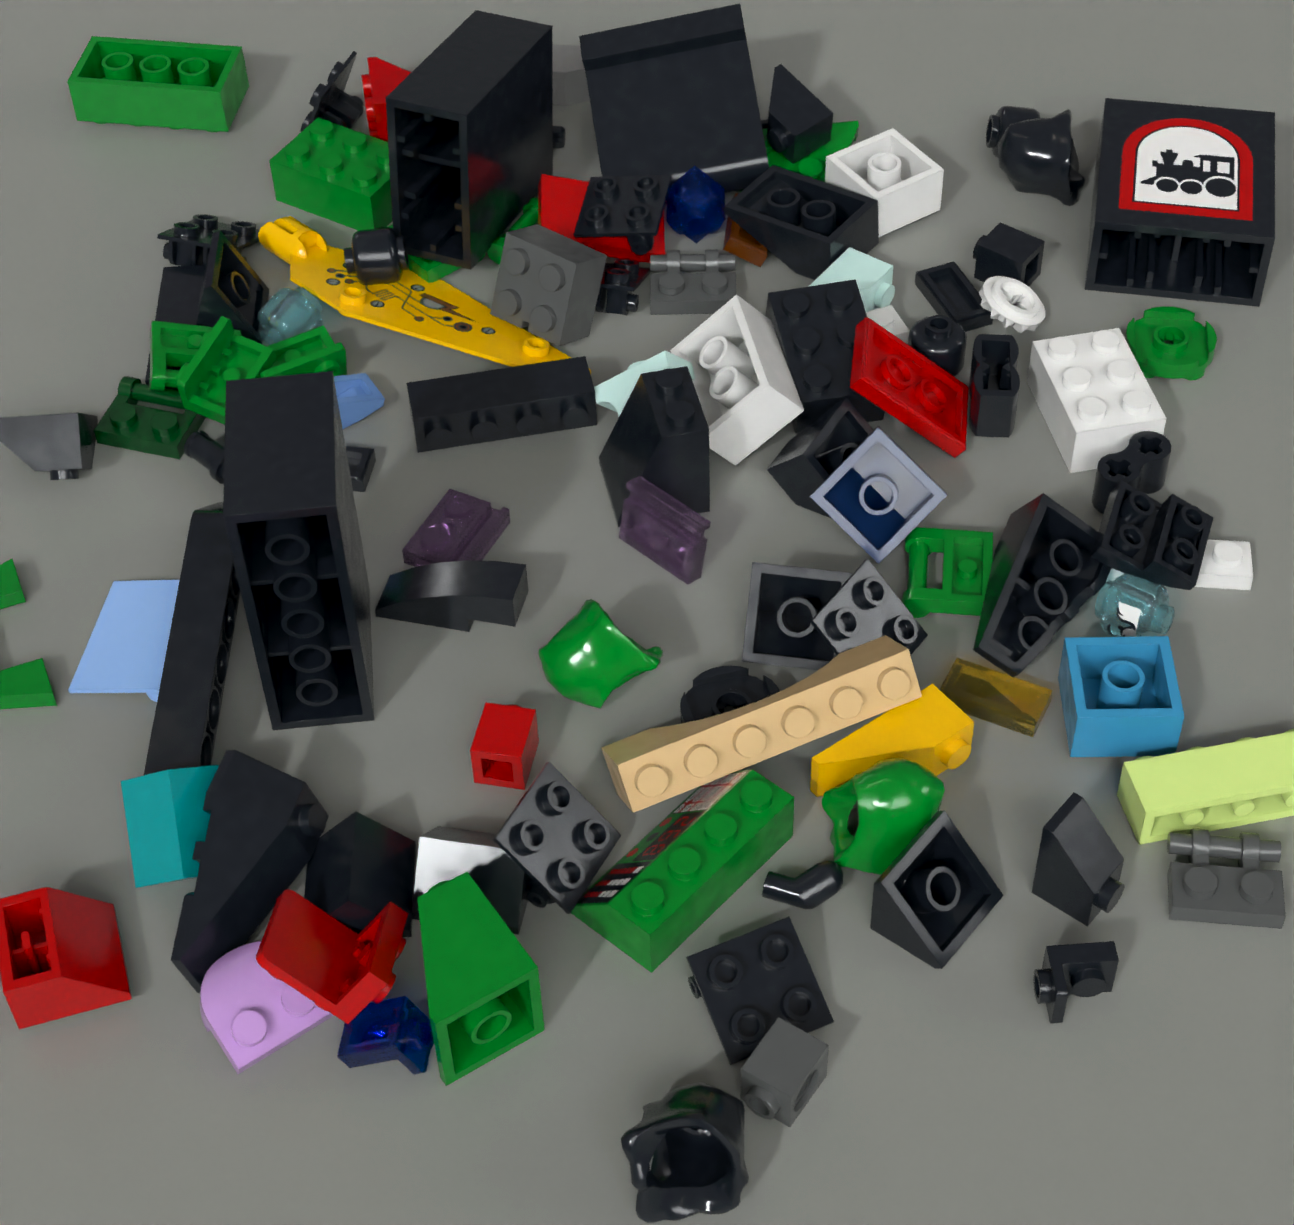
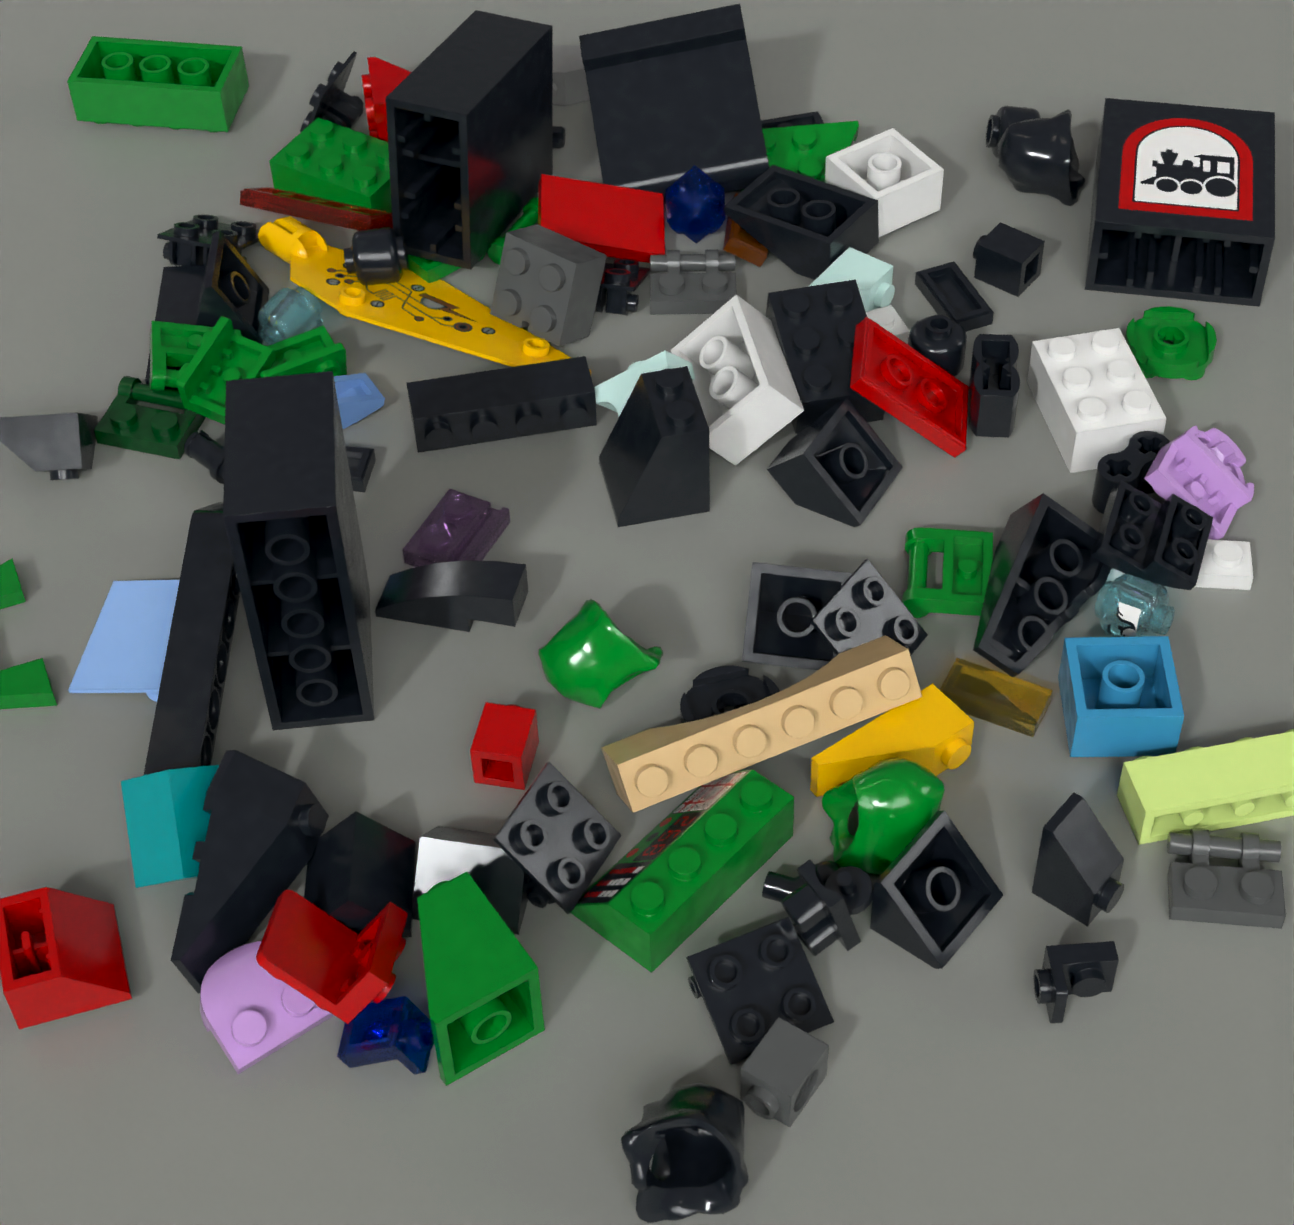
(315, 208): none -> clear red tile
(624, 208): black hinge -> none
(664, 530): clear purple plate -> none
(796, 118): black slope -> none
(824, 912): none -> black hips
(878, 494): slope -> none
(1002, 294): white gear -> none
(1205, 473): none -> lavender slope

